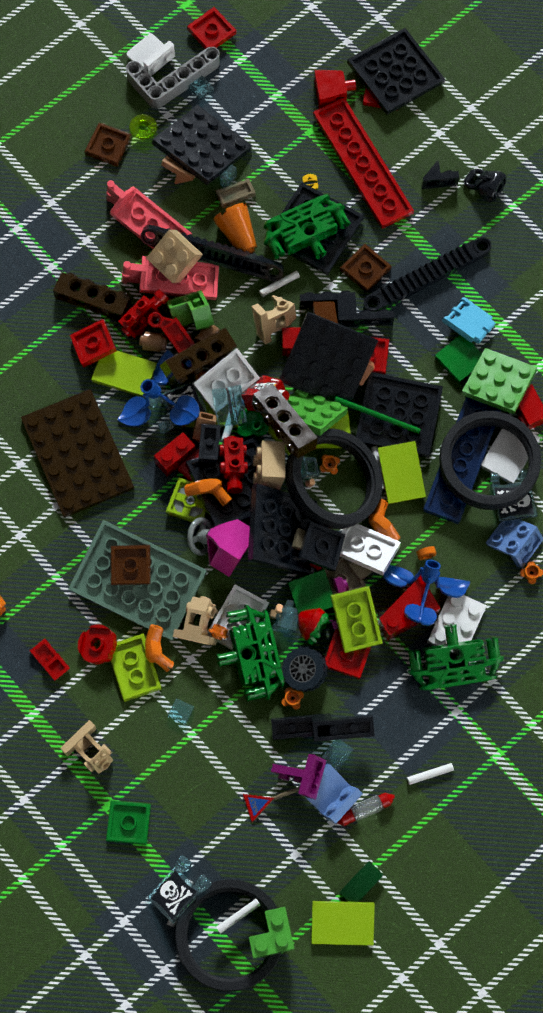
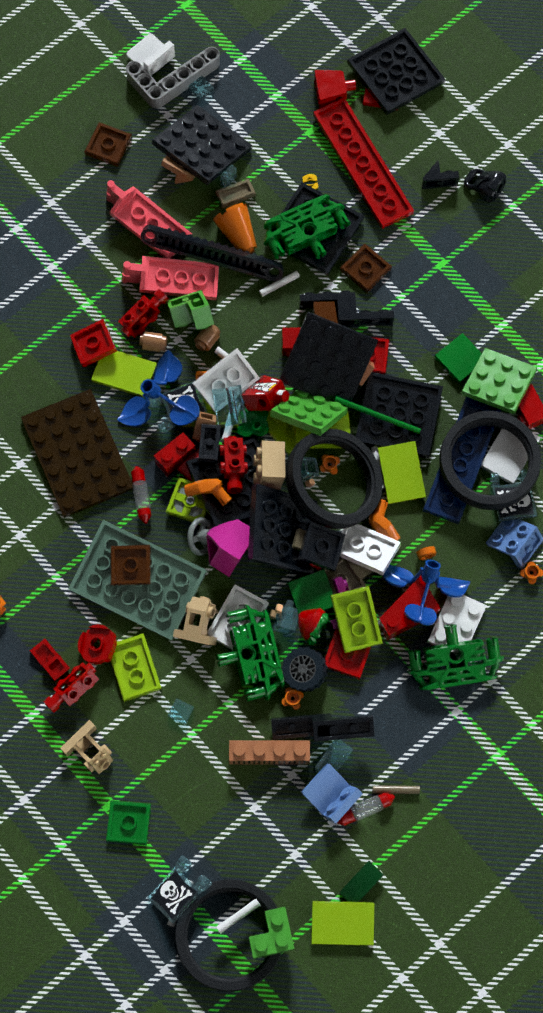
(69, 281): dark brown brick -> none
(75, 686): none -> red brick
(141, 494): none -> piece
(143, 120): clear neon green piece -> none
(153, 648): orange arm -> none
(173, 330): red plate -> none
(174, 256): tan brick -> none
(176, 373): dark brown brick -> none
(211, 29): red plate -> none
(218, 632): orange plate -> none
(257, 804): piece -> none
(266, 321): tan tile -> none
(269, 751): none -> nougat brick
(283, 411): dark brown brick -> none
(308, 778): magenta bracket -> none
(379, 789): none -> dark tan piece
(428, 274): black gear -> none
(430, 773): white piece -> none
(470, 321): medium azure plate -> none

